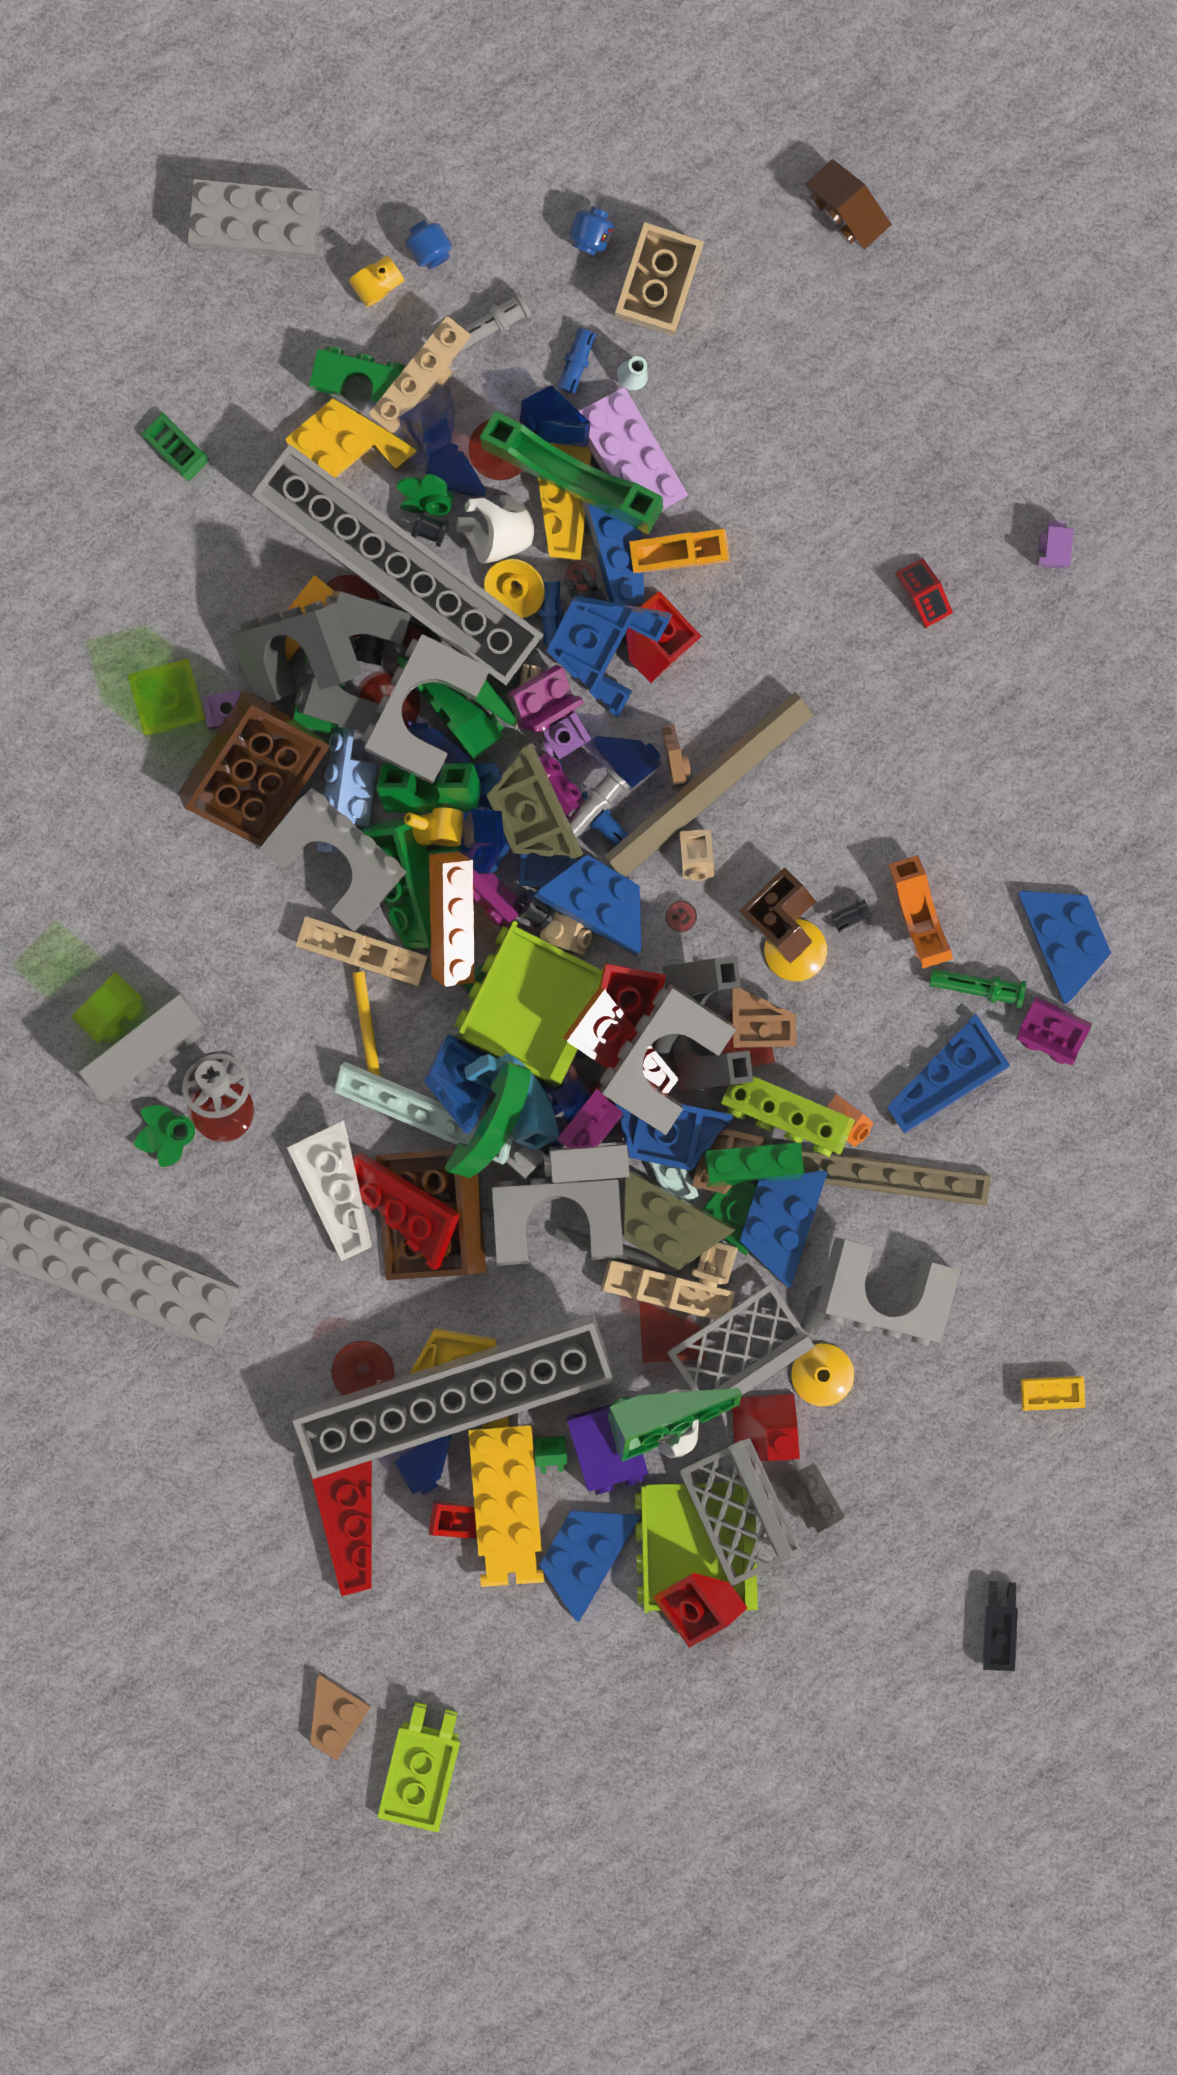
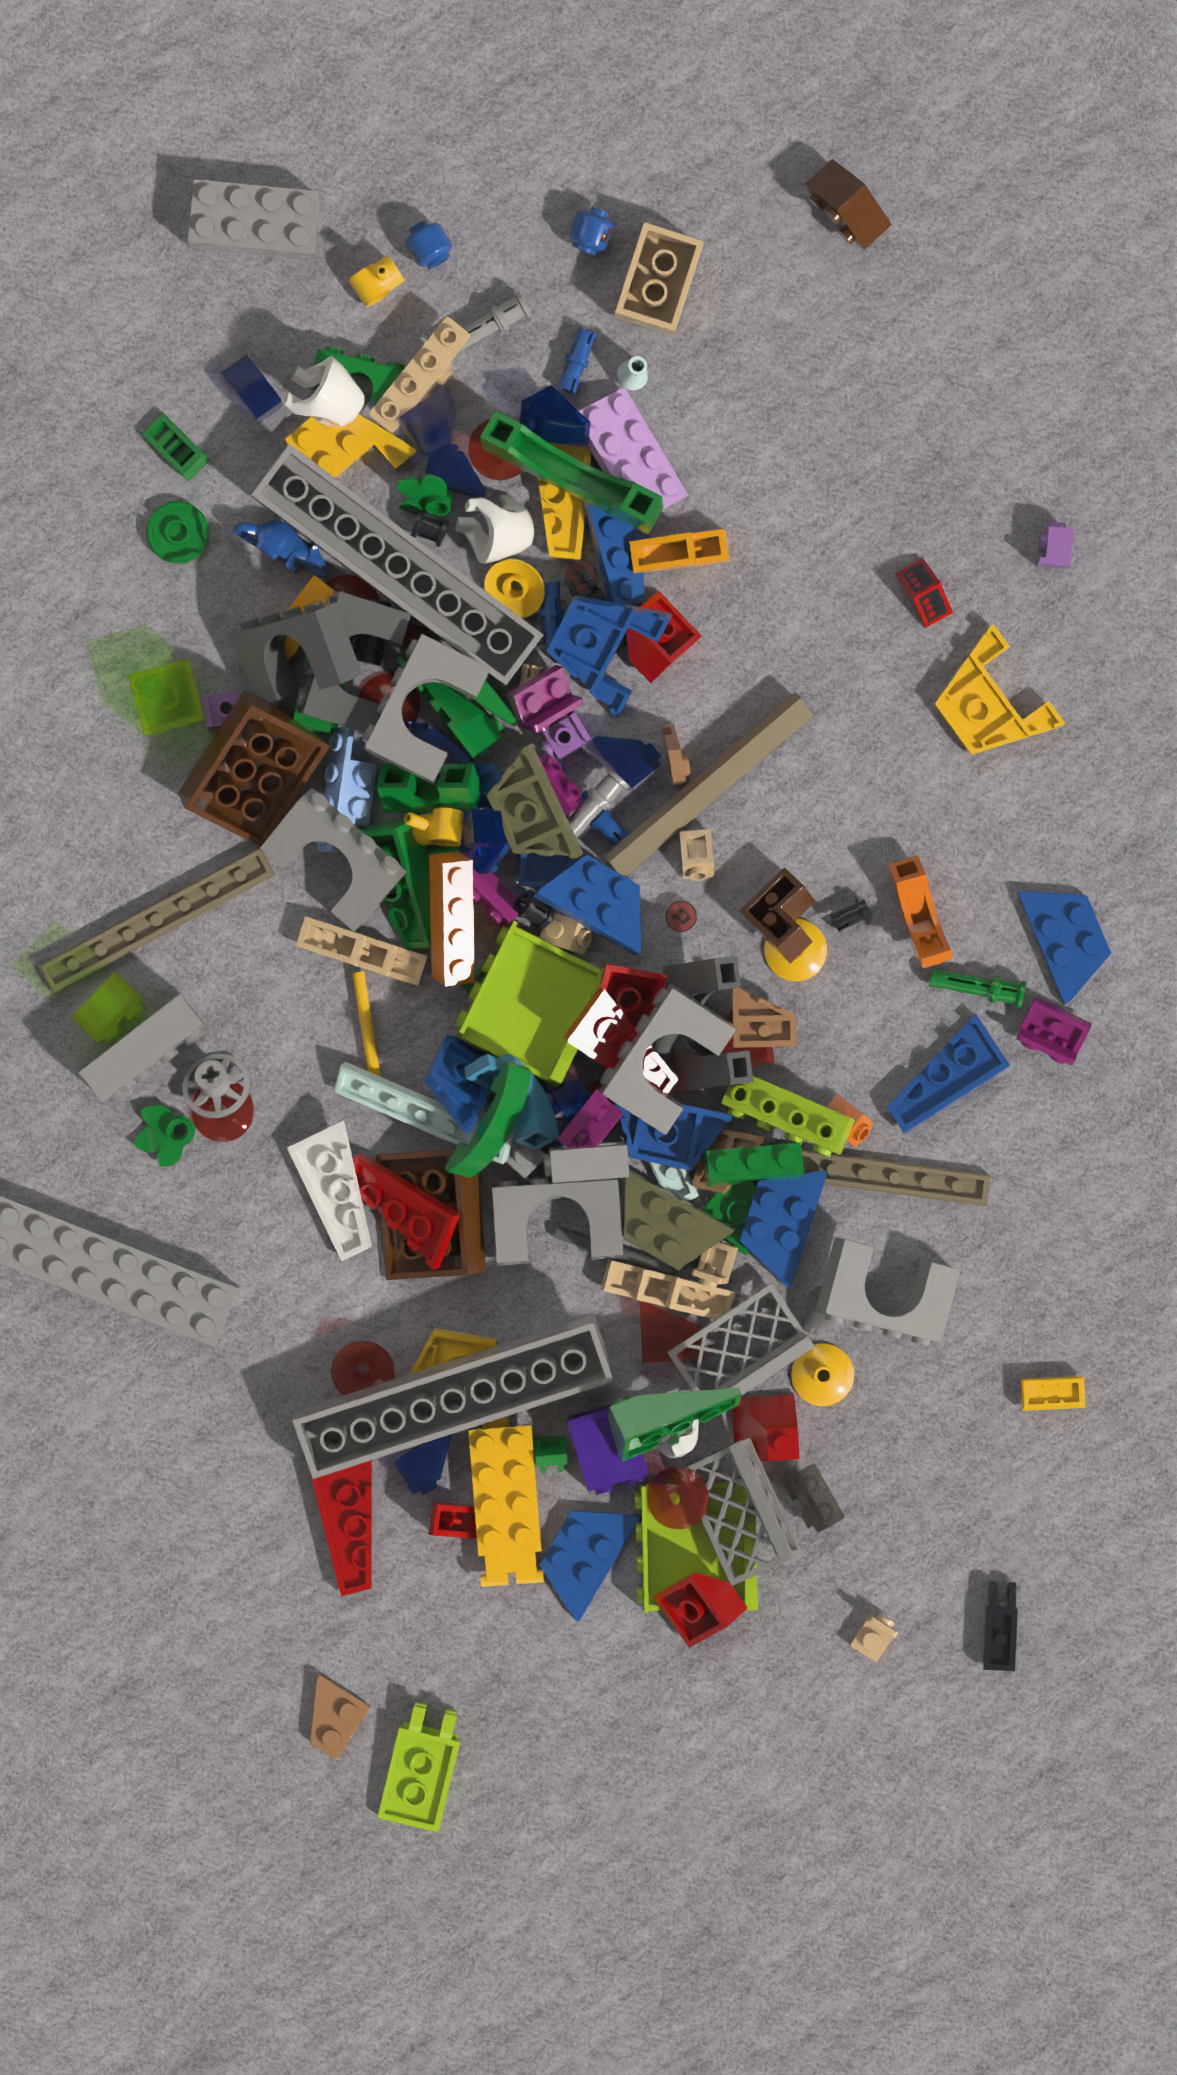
(156, 920): none -> dark tan tile
(177, 532): none -> green tile
(252, 388): none -> clear blue slope
(280, 540): none -> blue animal
(336, 398): none -> white piece
(692, 1494): none -> clear red dish
(874, 1636): none -> tan bracket
(980, 710): none -> yellow wing

